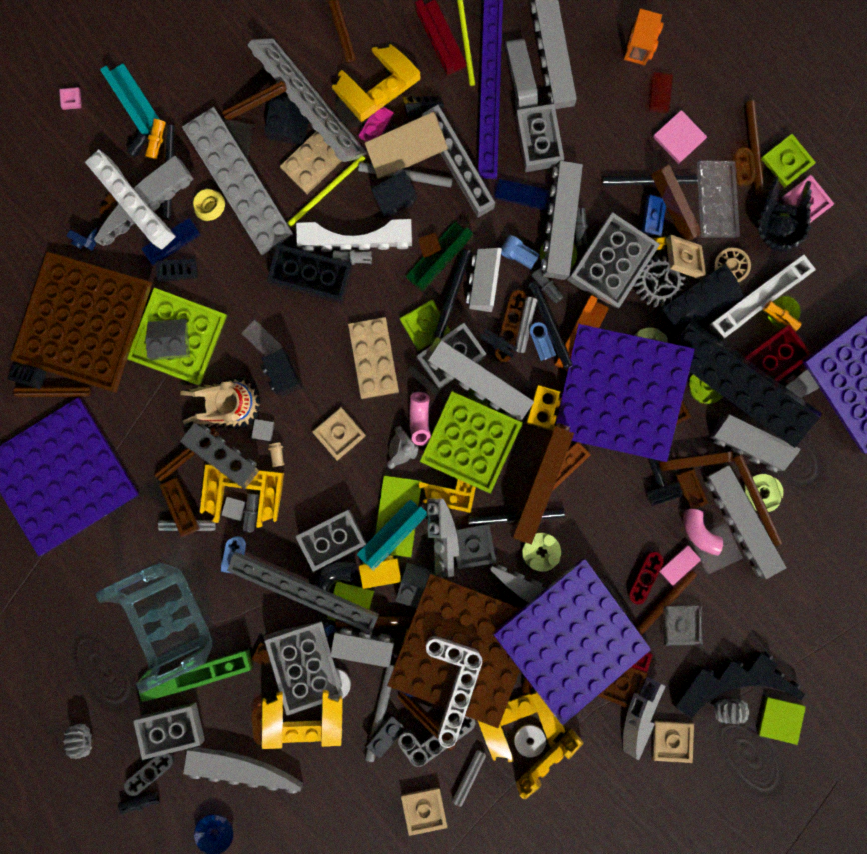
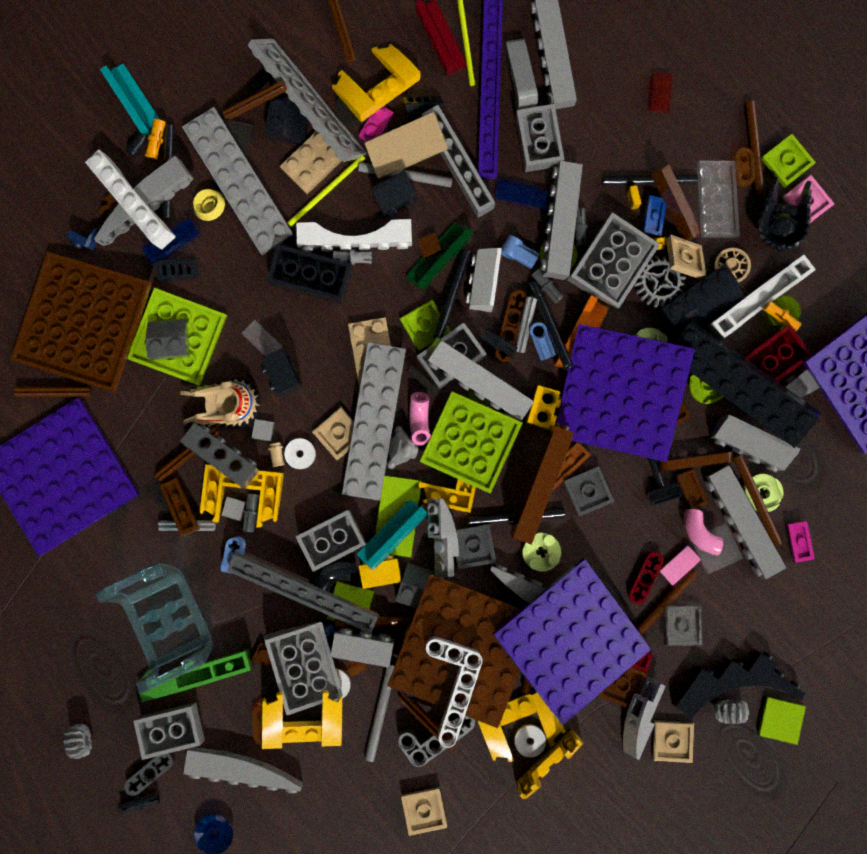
(37, 377): black slope -> none
(70, 98): bright pink tile -> none
(291, 453): none -> white piece
(356, 667): none -> clear orange plate
(373, 421): none -> light grey plate
(384, 736): black plate -> none
(469, 778): light grey axle -> none
(588, 491): none -> dark grey plate
(634, 197): none -> yellow tile
(644, 37): orange piece -> none
(680, 136): bright pink tile -> none
(800, 541): none -> dark pink plate

